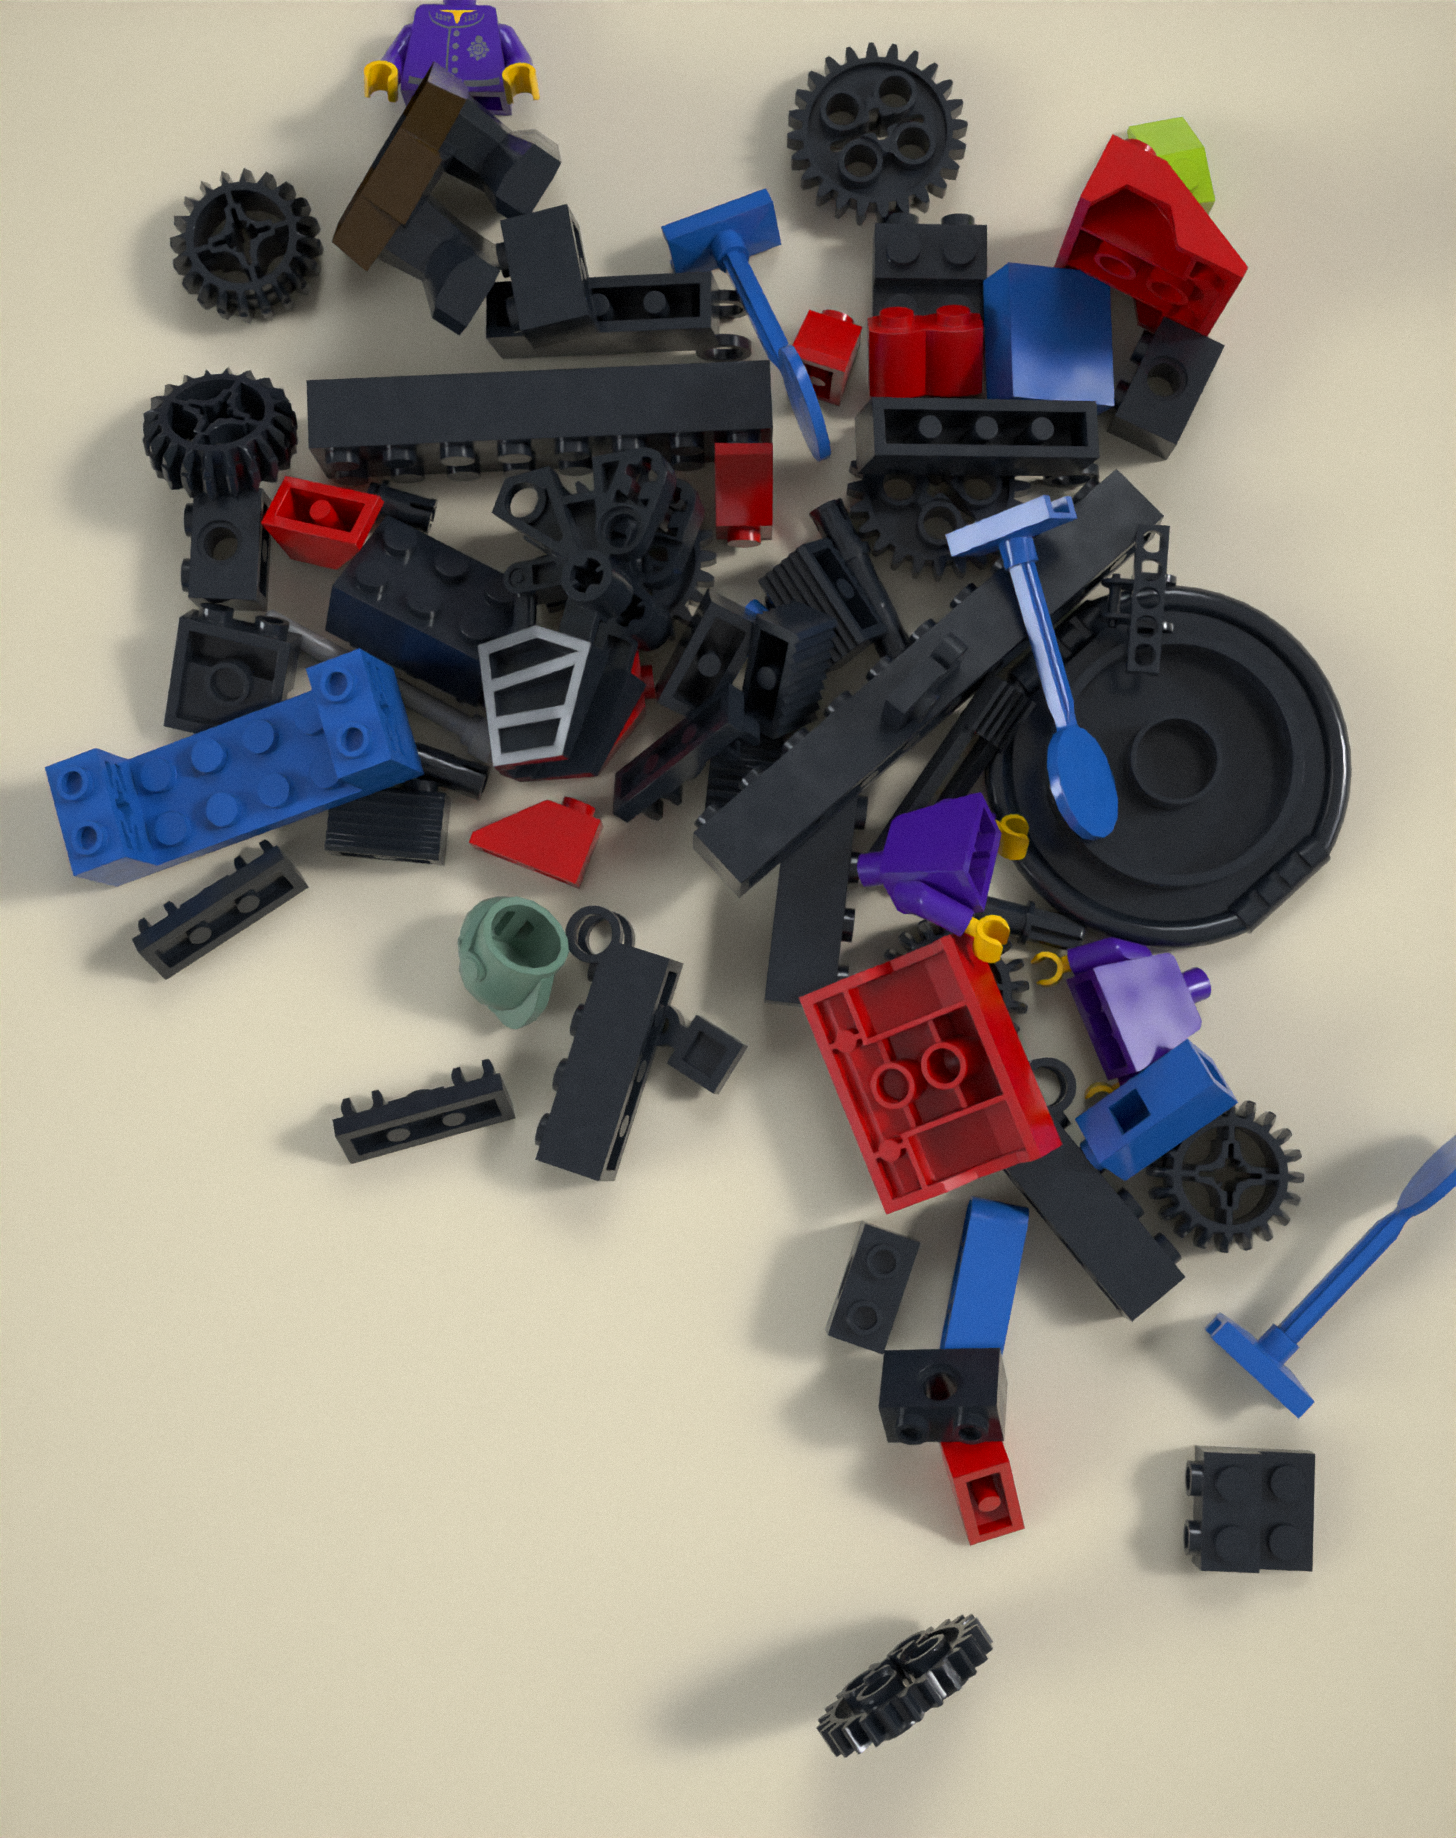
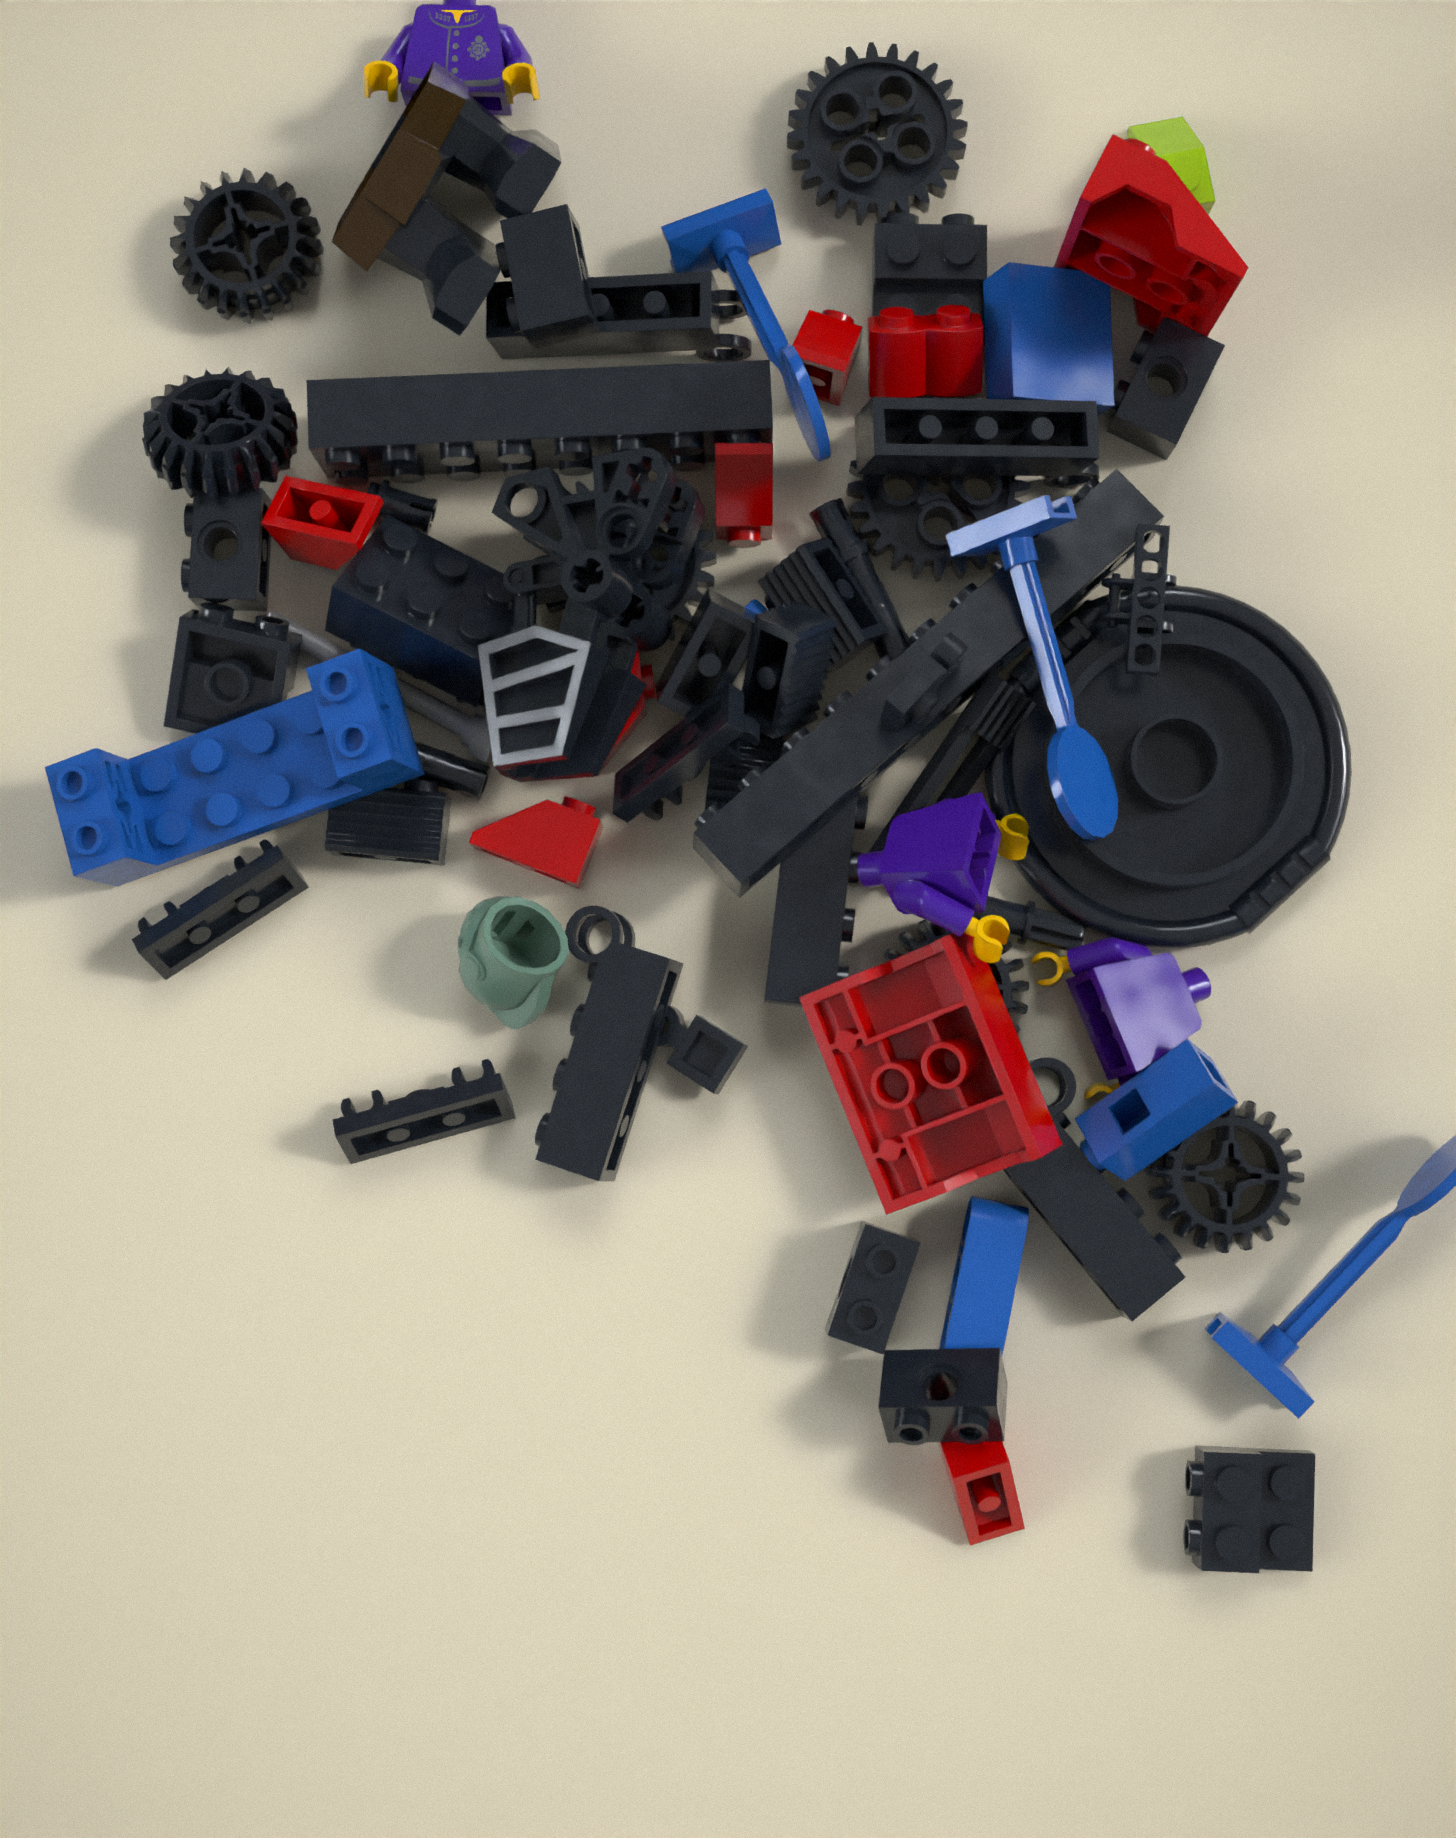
(878, 1703): black gear -> none

